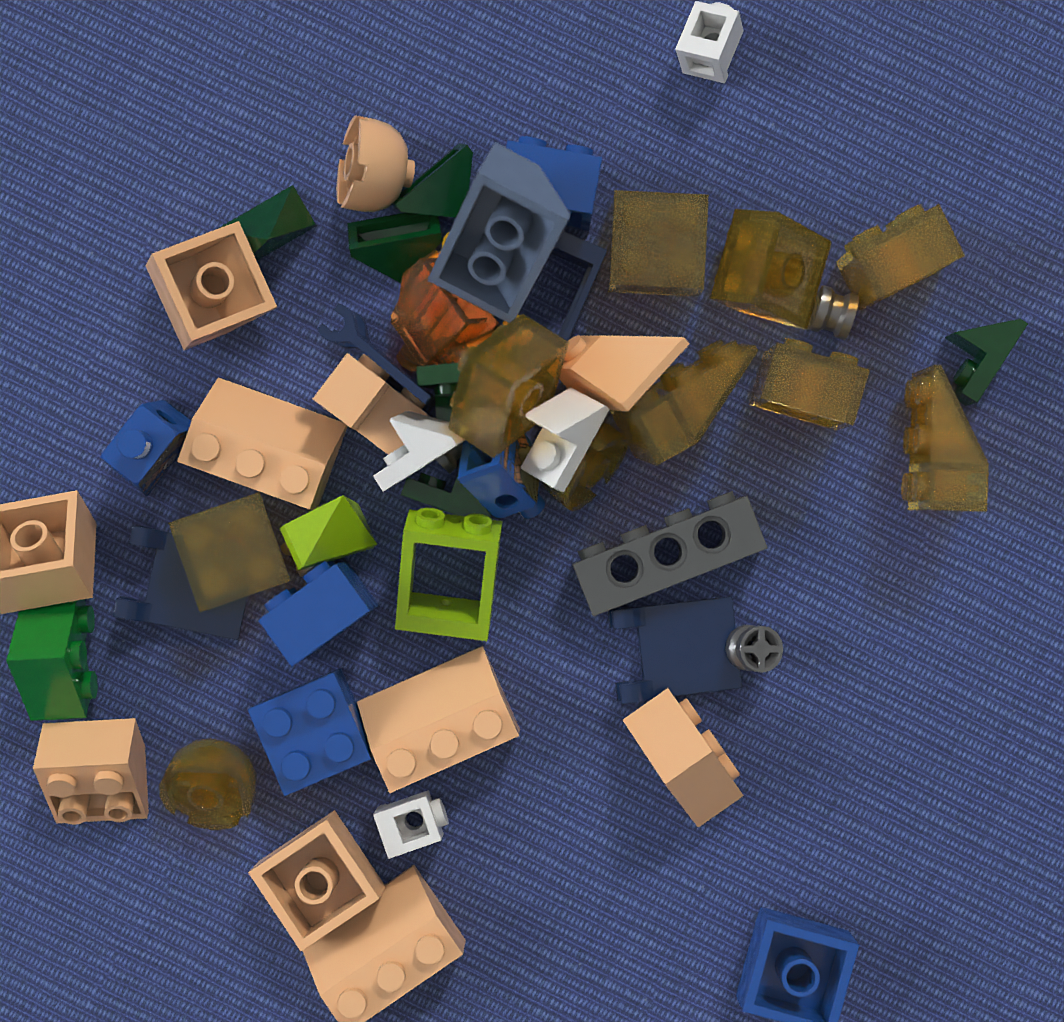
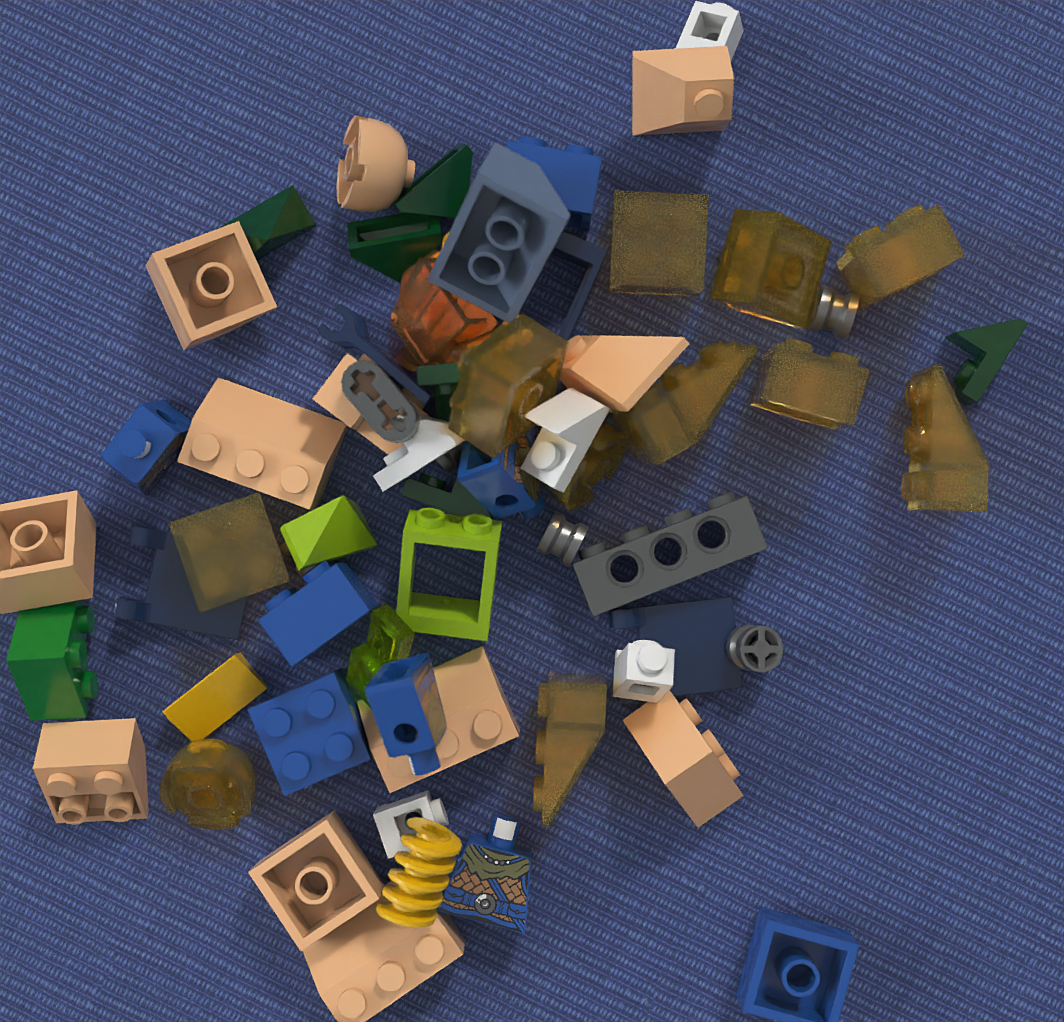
(216, 698): none -> yellow slope
(372, 410): none -> dark grey beam
(387, 641): none -> clear neon green slope
(409, 711): none -> blue torso
(424, 874): none -> yellow piece
(491, 878): none -> torso
(562, 539): none -> flat silver wheel
(573, 729): none -> clear yellow slope
(643, 664): none -> white brick
(681, 90): none -> light nougat slope

